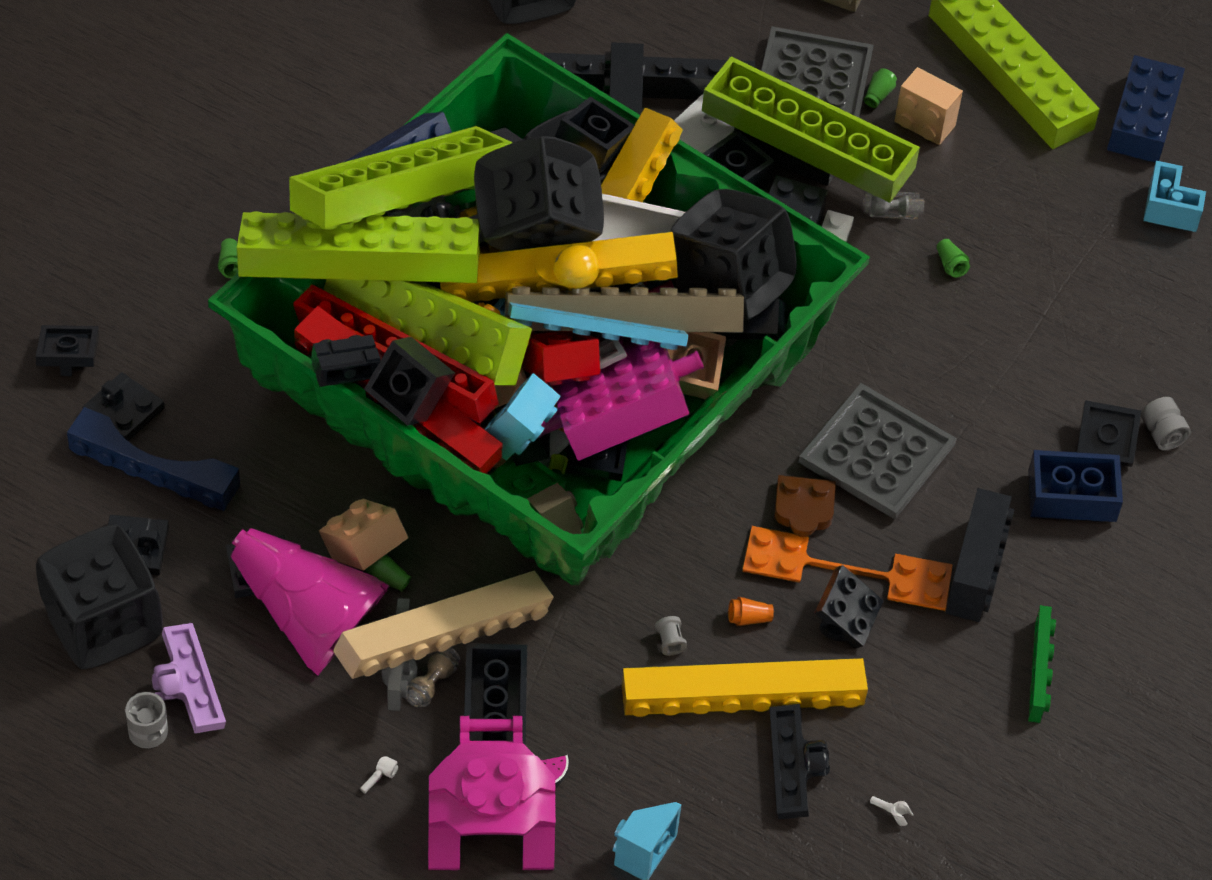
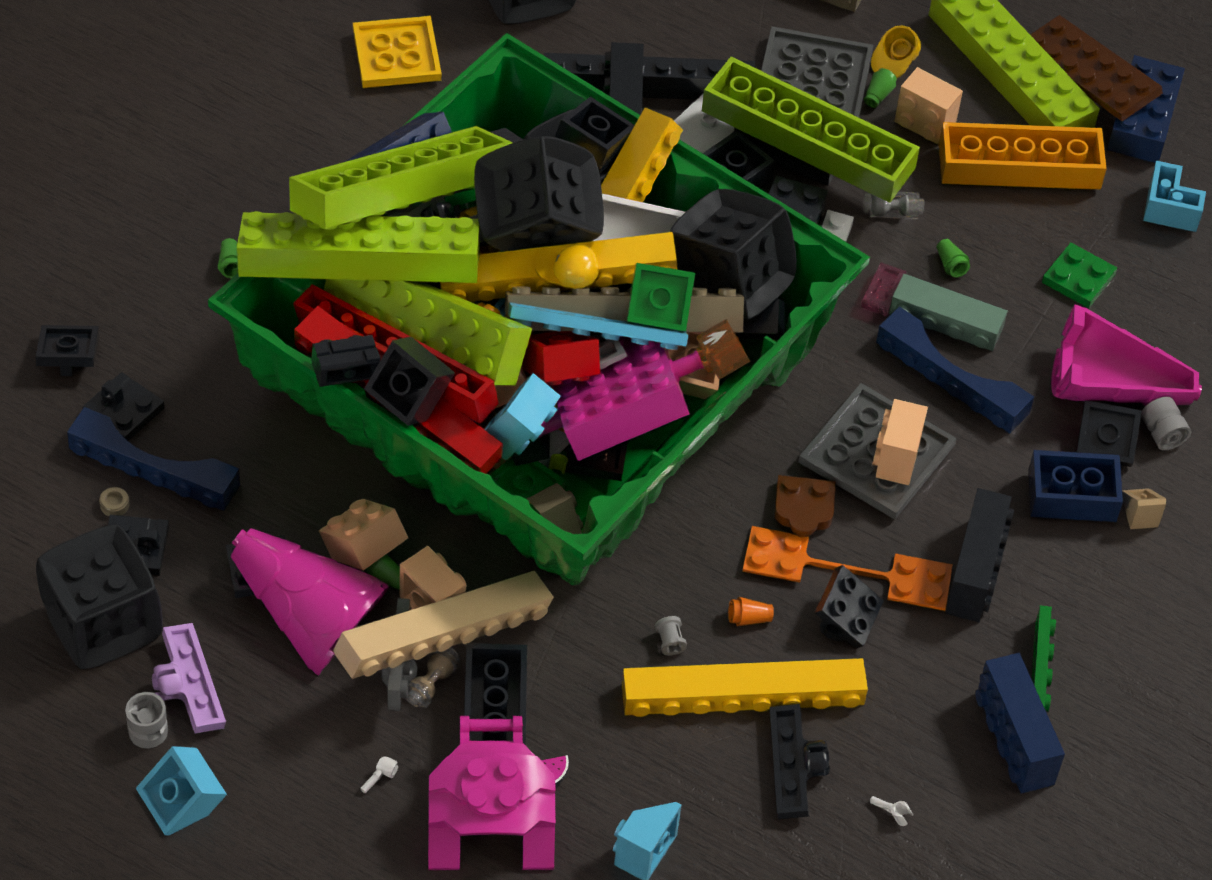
(114, 501): none -> dark tan tile
(180, 789): none -> medium azure slope
(396, 51): none -> yellow plate
(428, 579): none -> light nougat brick
(660, 297): none -> green plate
(721, 350): none -> clear orange brick
(882, 289): none -> clear pink plate
(896, 50): none -> yellow cap
(899, 441): none -> light nougat brick
(950, 312): none -> sand green brick
(997, 400): none -> dark blue arch
(1019, 723): none -> dark blue brick
(1022, 155): none -> light orange brick
(1079, 275): none -> green plate
(1097, 69): none -> reddish brown plate
(1115, 366): none -> dark pink cone
(1143, 508): none -> tan slope

